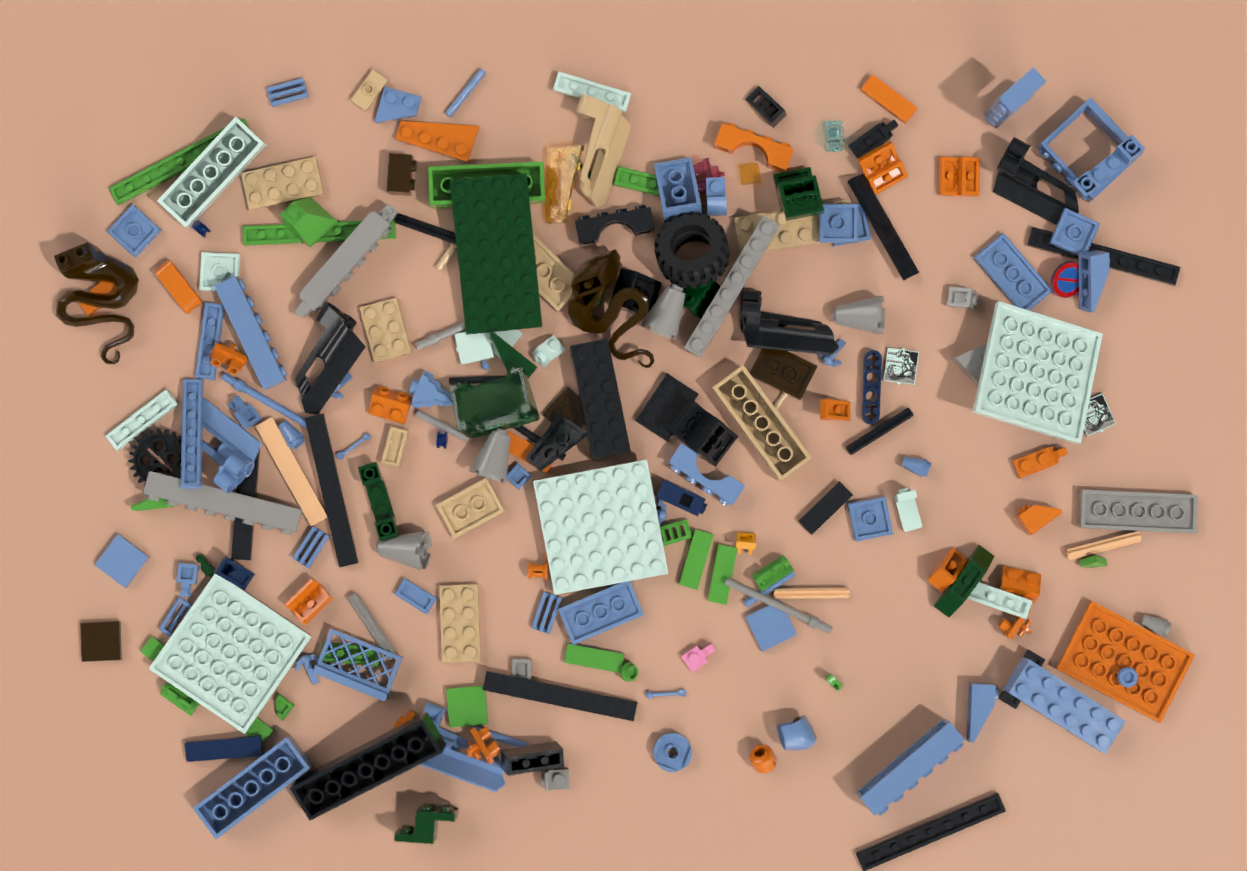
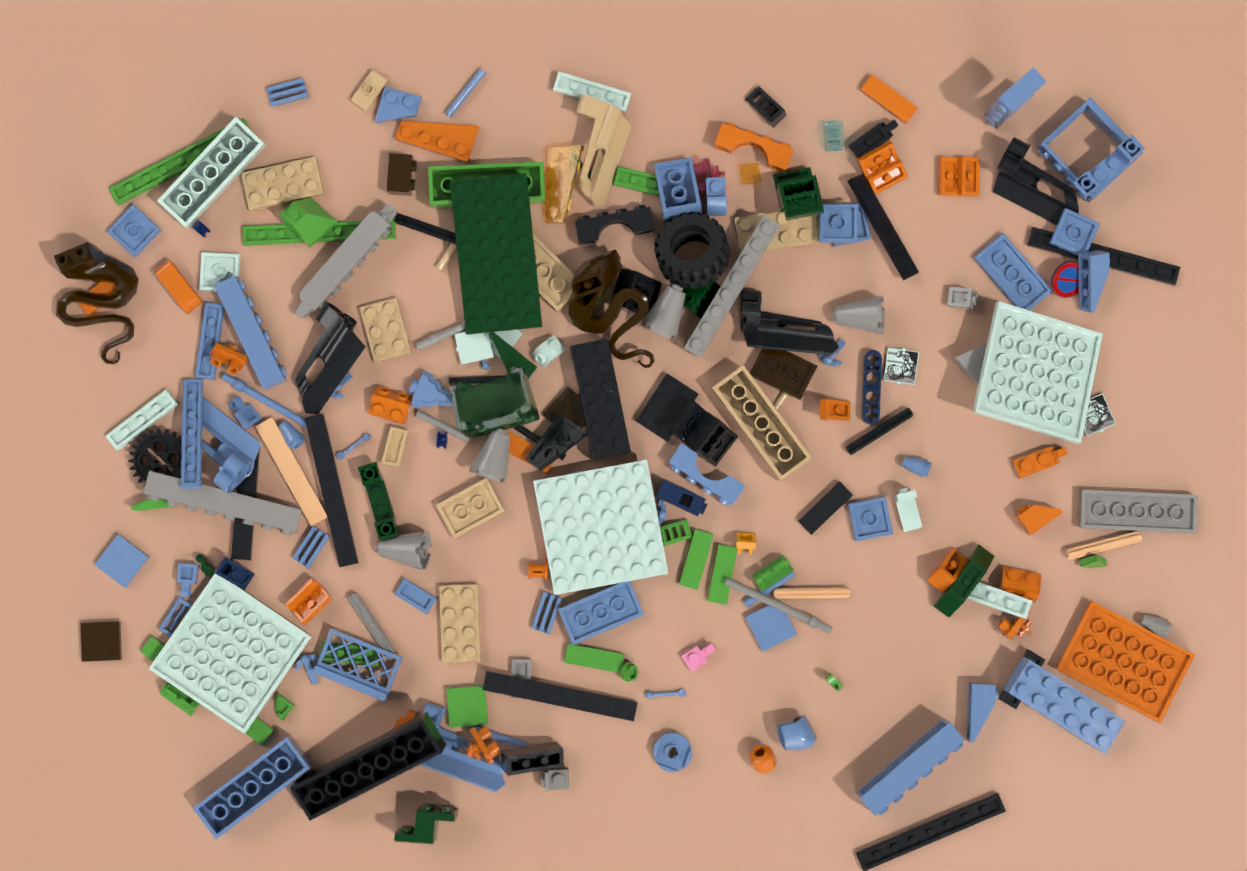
(224, 748): dark blue tile -> none
(518, 476): medium blue tile -> none
(1127, 677): medium blue tile -> none

